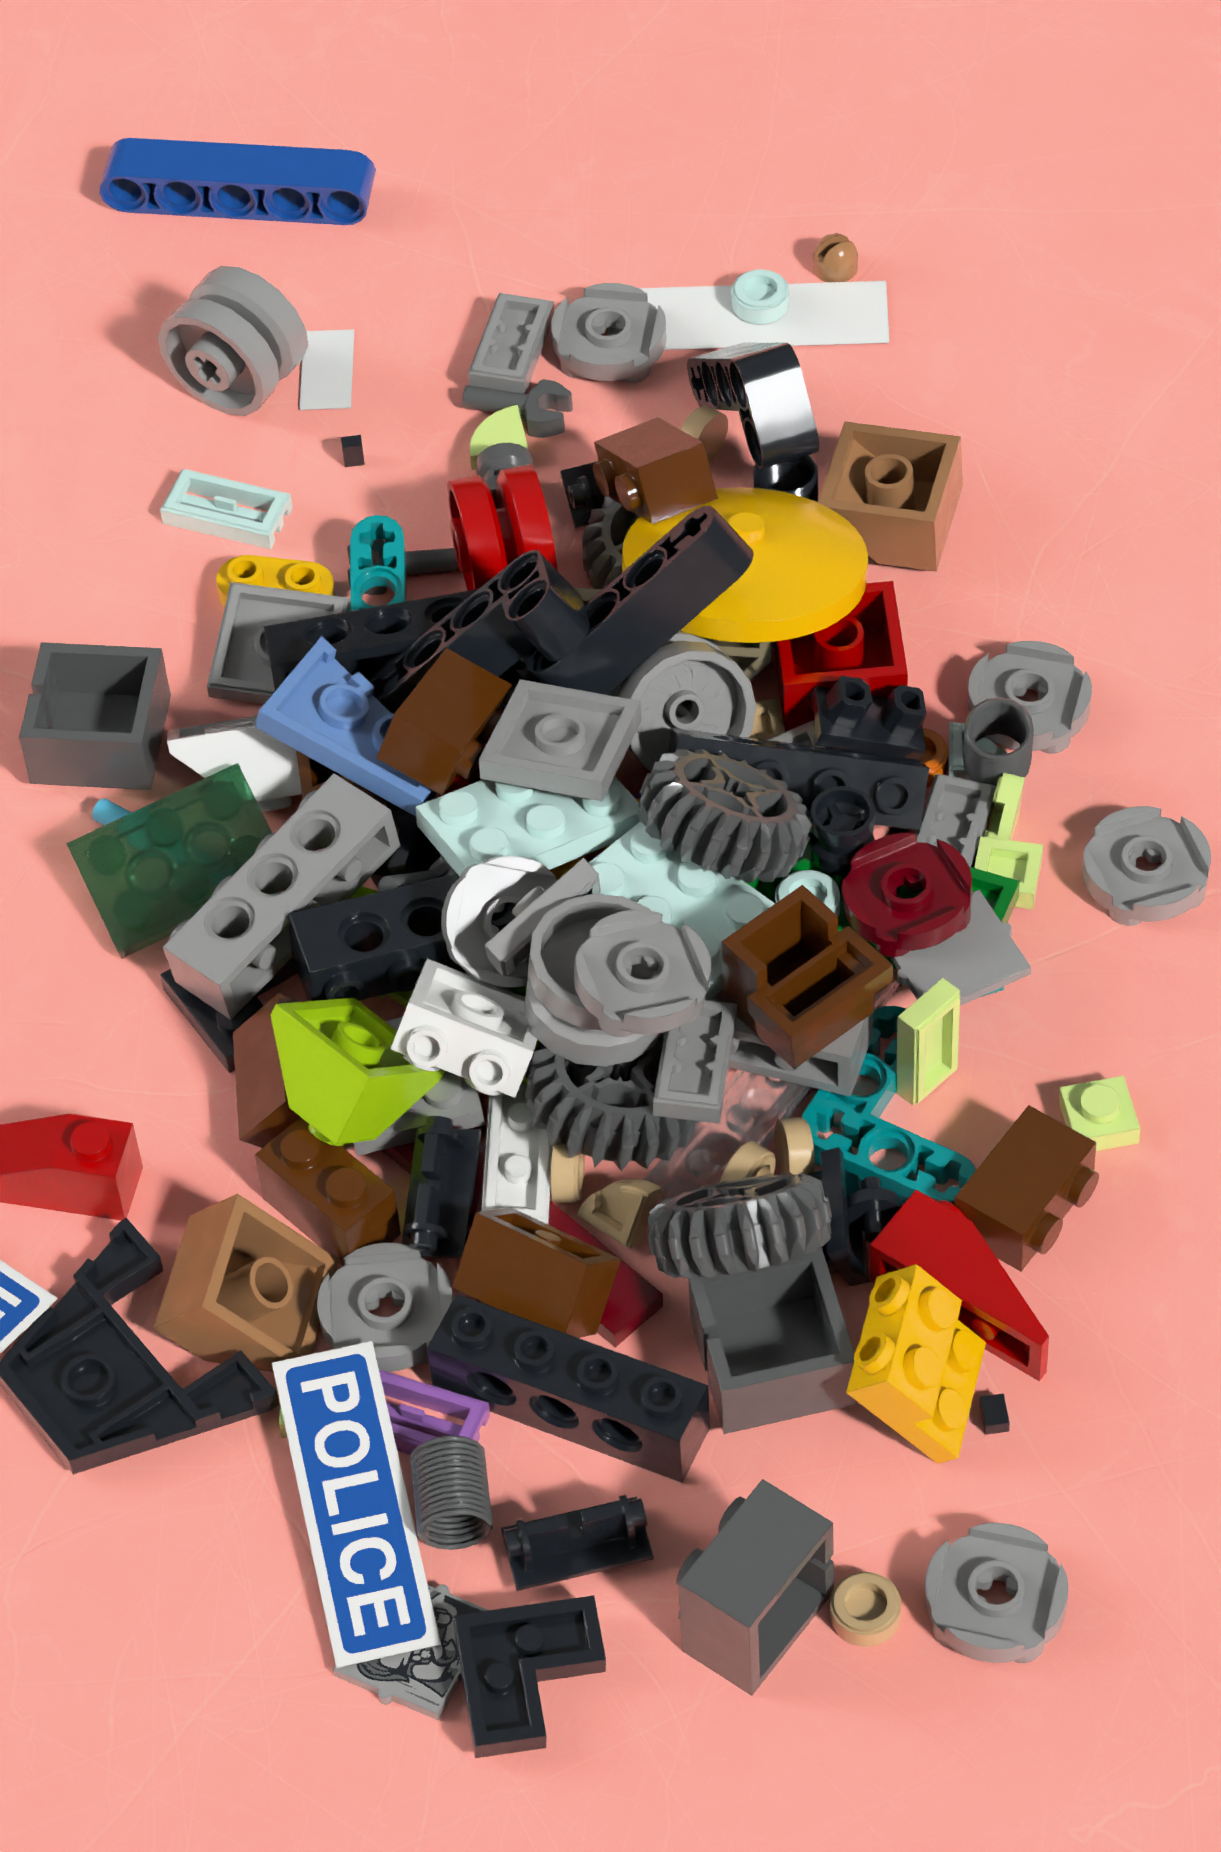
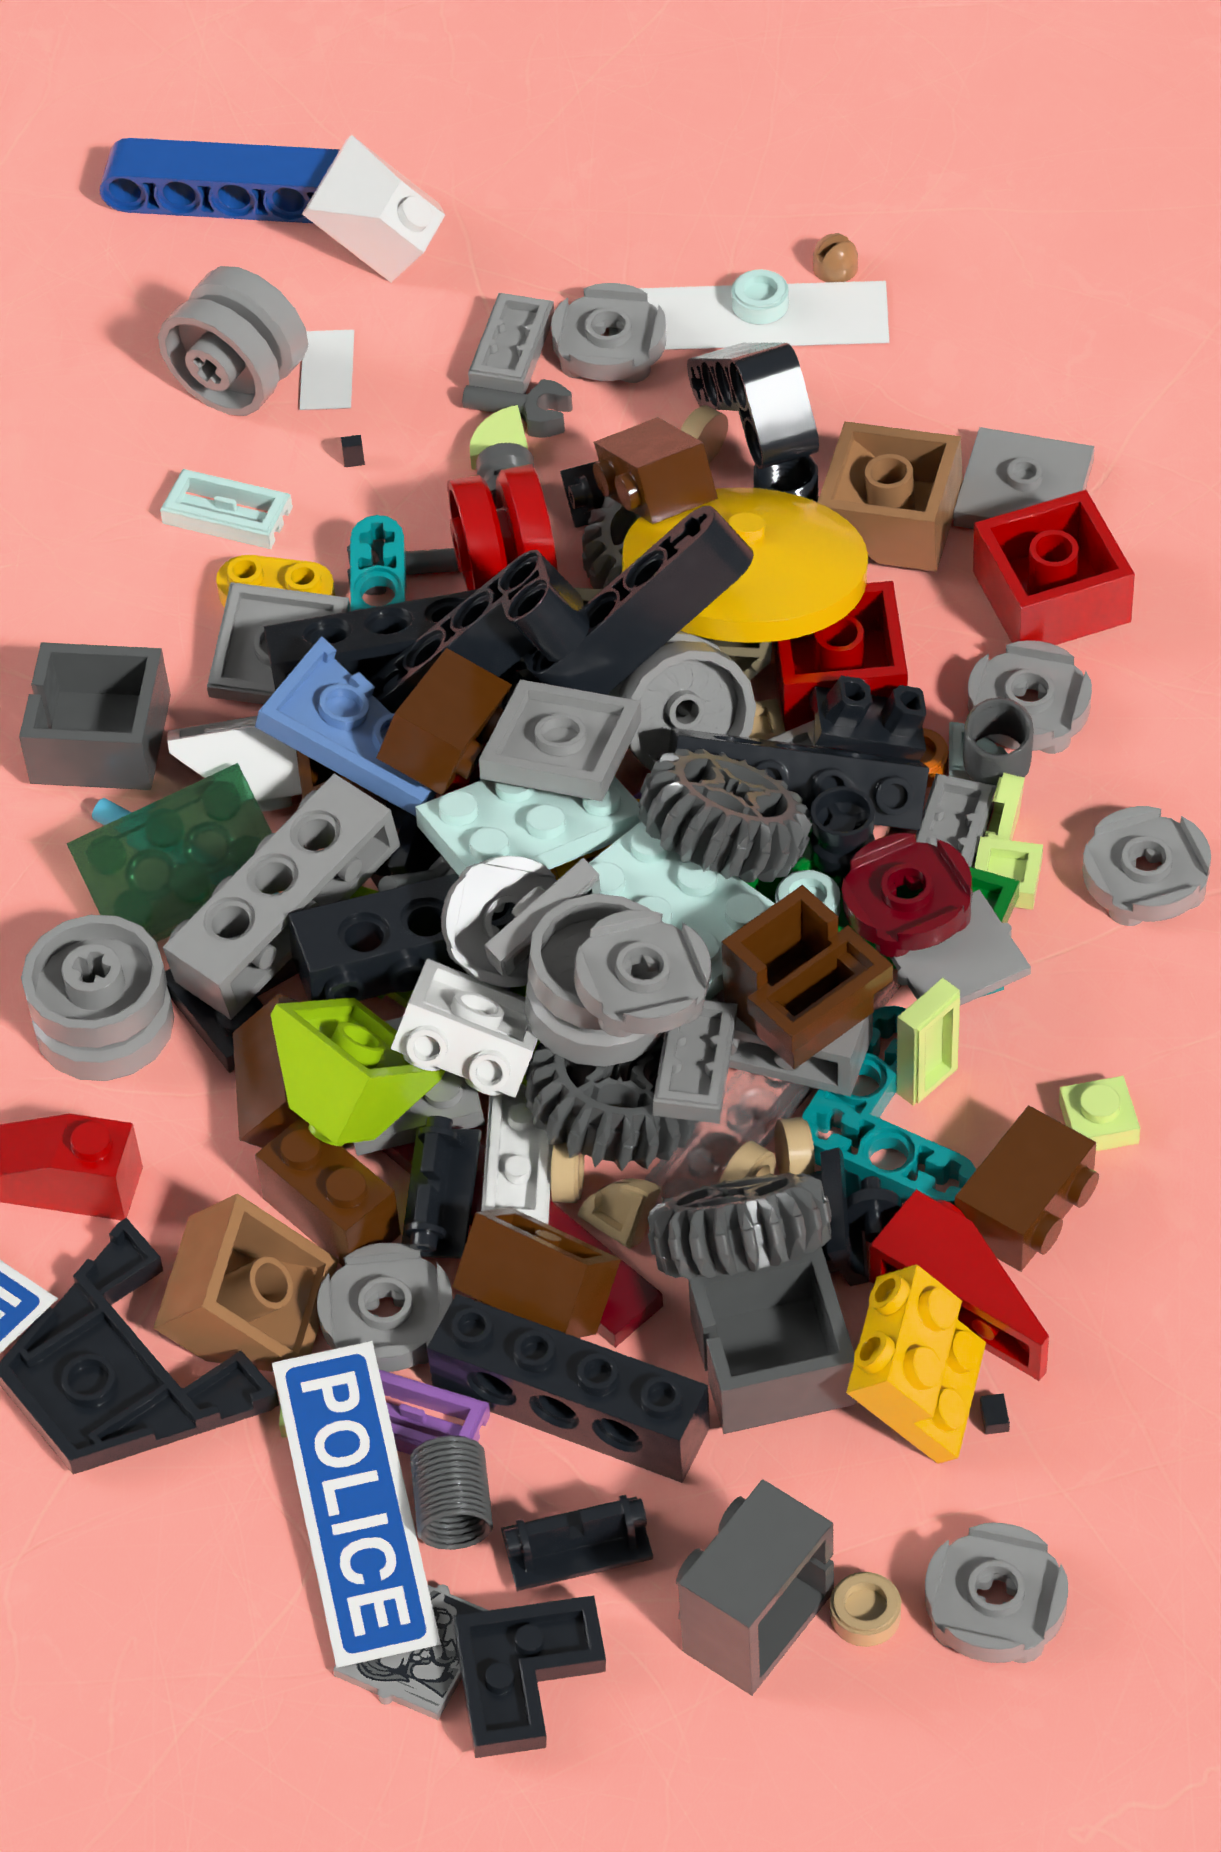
(98, 997): none -> light grey wheel
(374, 210): none -> white slope
(1018, 472): none -> light grey plate
(1053, 571): none -> red brick

